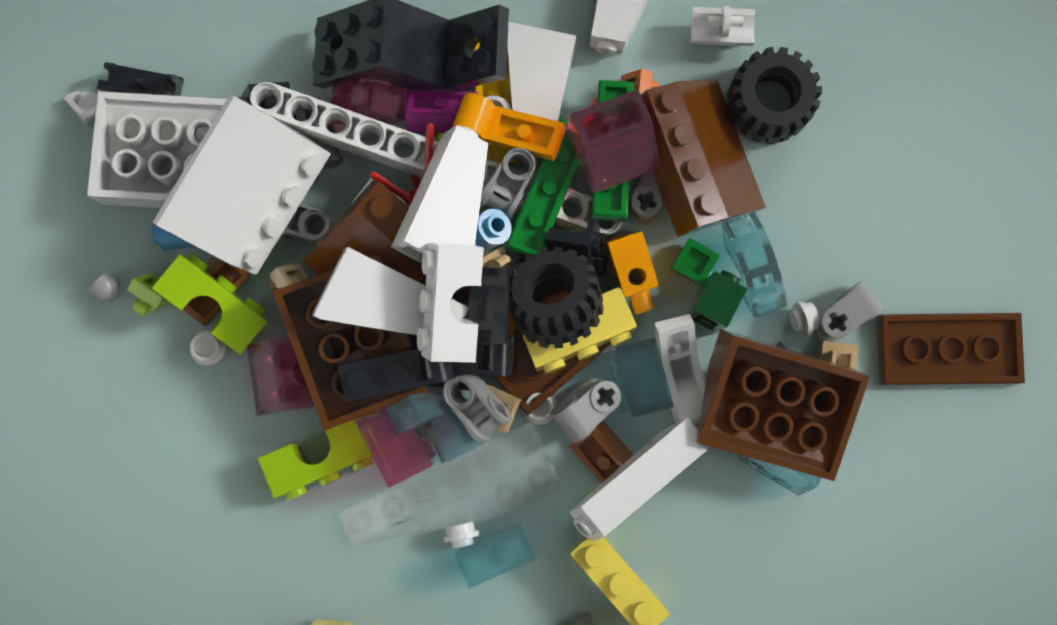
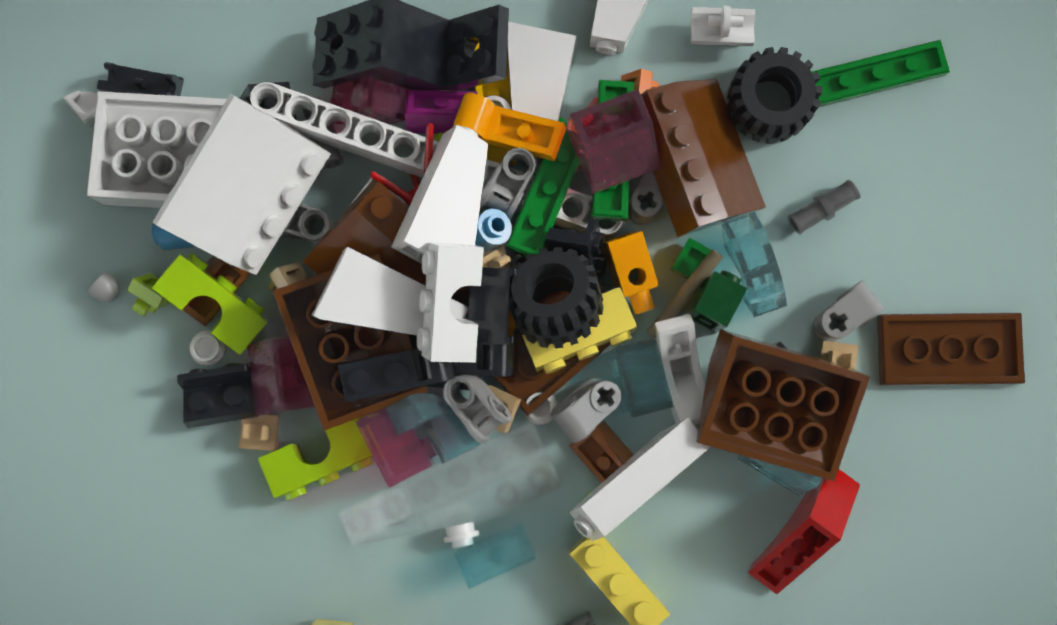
(217, 395): none -> black bracket
(260, 433): none -> tan tile
(688, 289): none -> dark tan bar
(804, 318): white plate -> none
(808, 533): none -> red arch
(824, 206): none -> flat silver pin
(882, 72): none -> green tile

